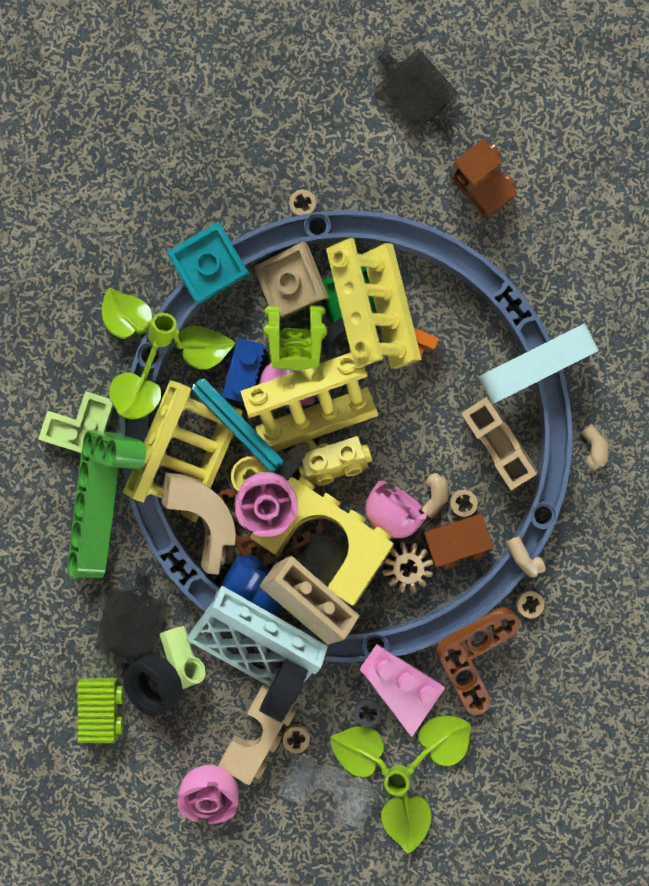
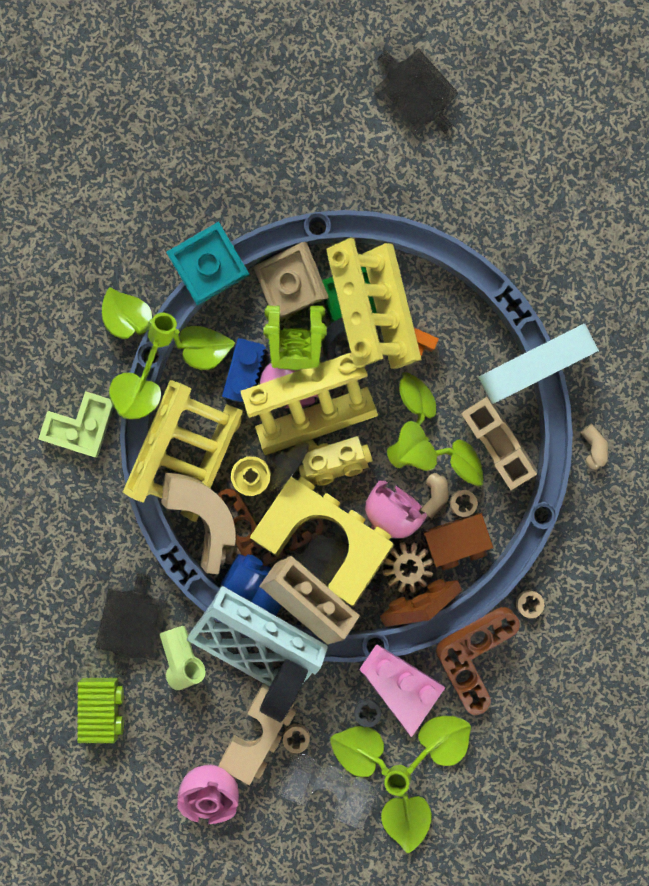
(95, 497): bright green beam -> none
(141, 694): black tyre -> none
(237, 425): teal axle -> none
(266, 504): bright pink cylinder -> none
(306, 195): tan bush -> none
(414, 446): none -> lime plant
(423, 606): none -> dark orange plate
(481, 180): dark orange brick -> none
(523, 560): tan arm -> none

